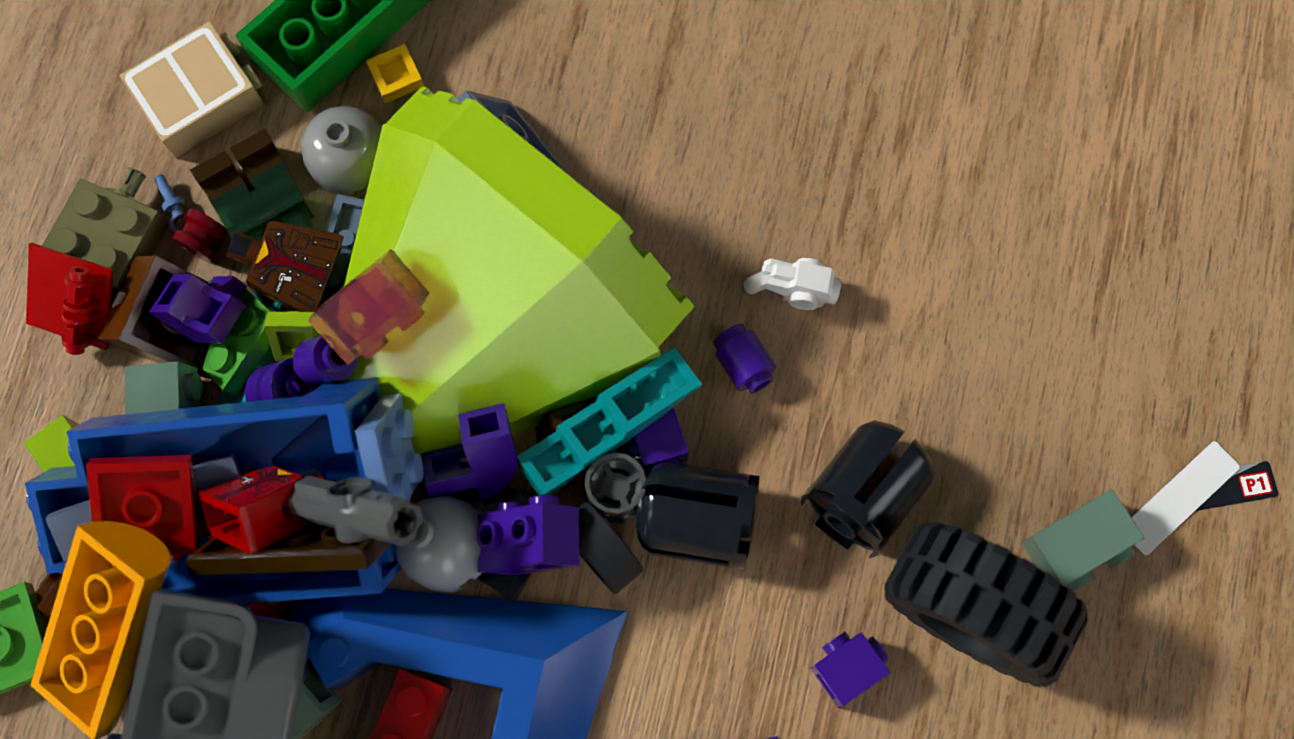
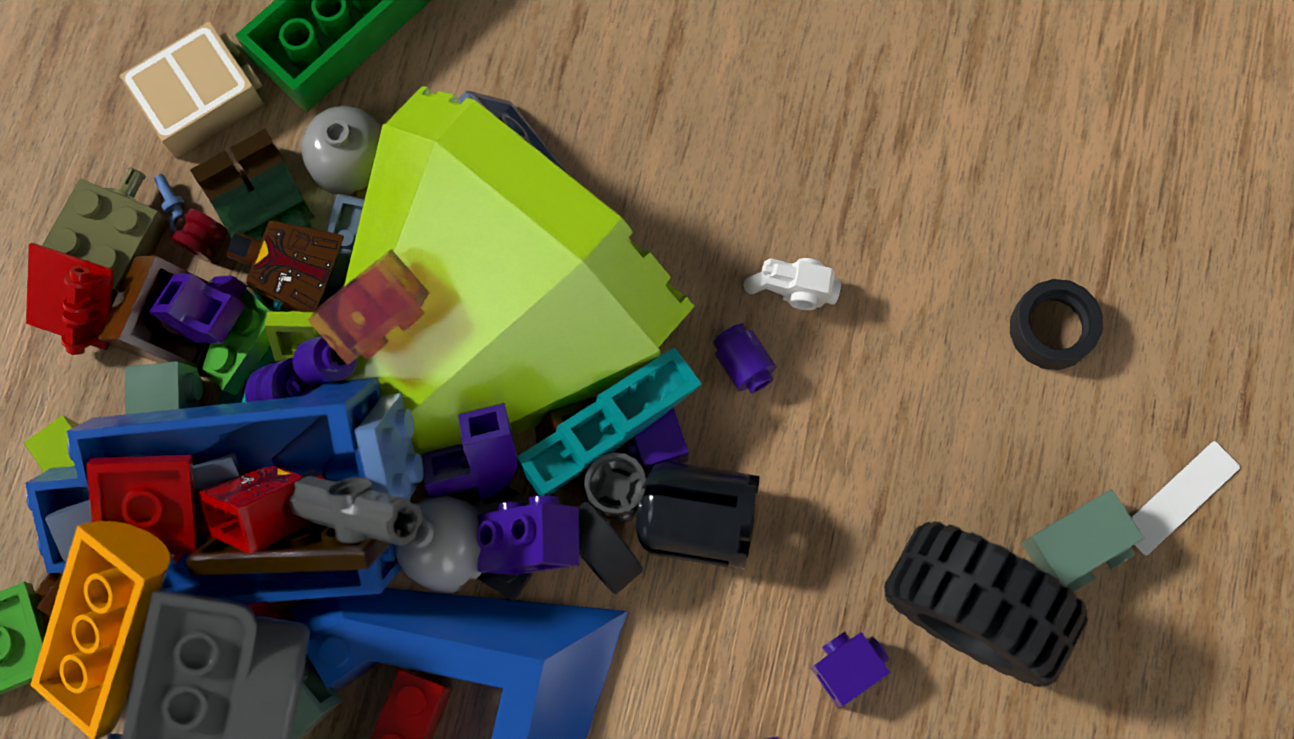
(395, 73): yellow plate -> none
(877, 519): black cylinder -> none
(1075, 297): none -> black tyre
(1248, 484): black sticker -> none

